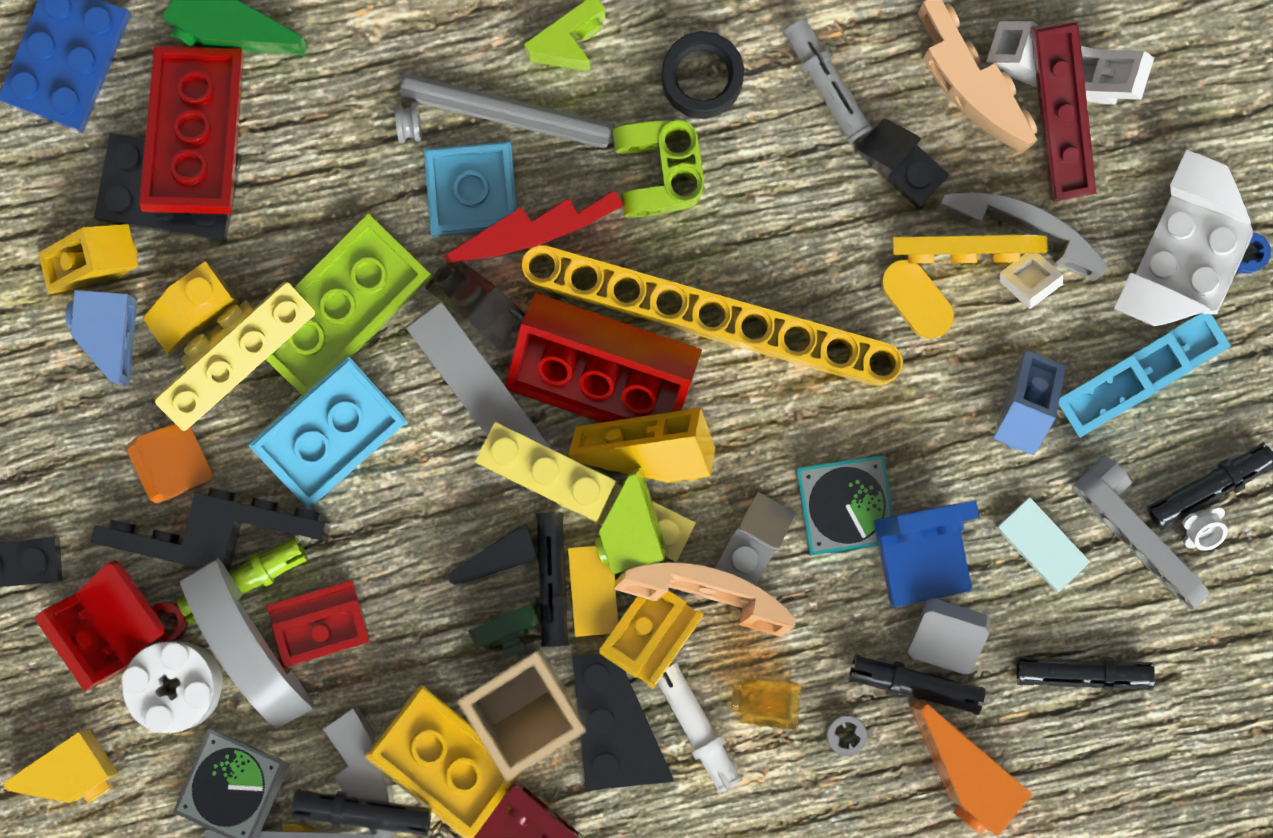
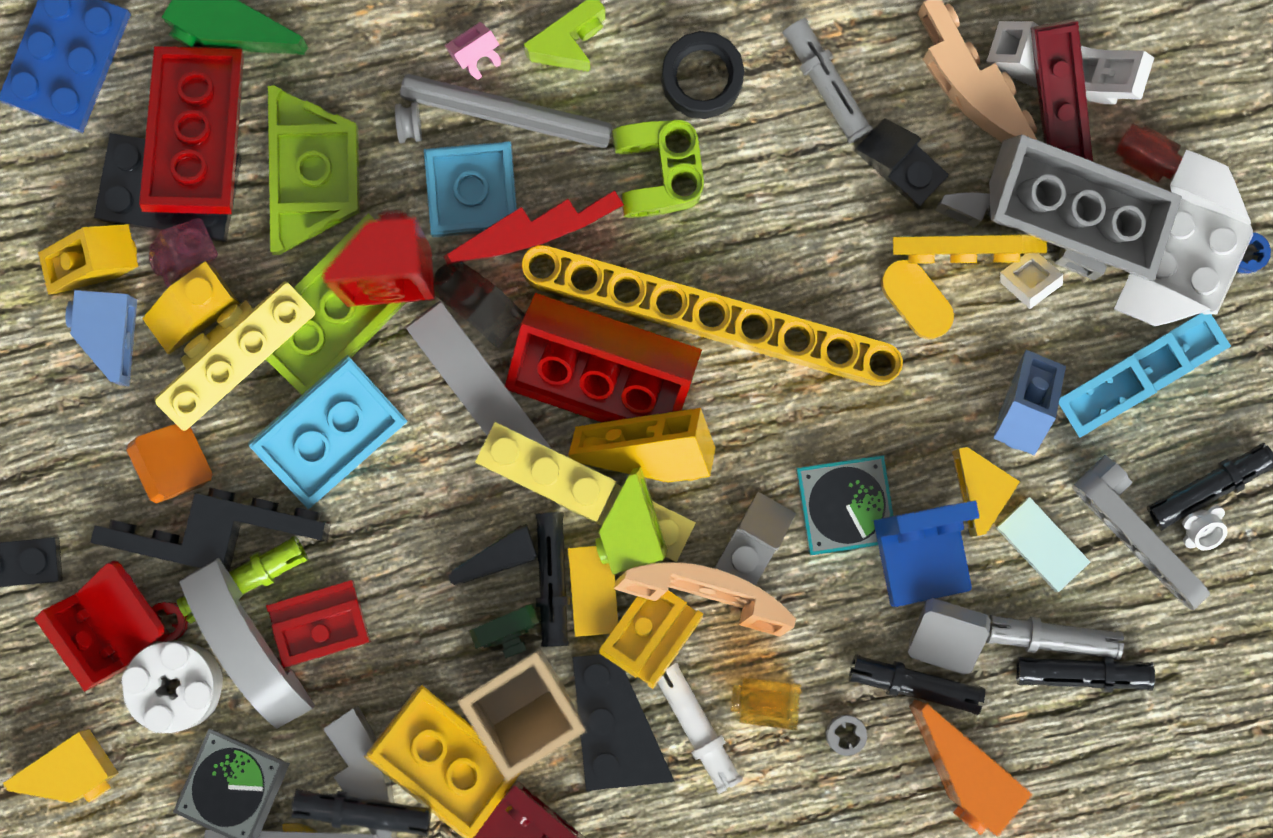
(180, 250): none -> clear pink bracket
(309, 170): none -> lime wing
(384, 264): none -> red slope
(472, 46): none -> bright pink tile
(984, 483): none -> yellow slope
(1055, 637): none -> light grey pin
(1081, 206): none -> light grey slope
(1149, 152): none -> clear red brick

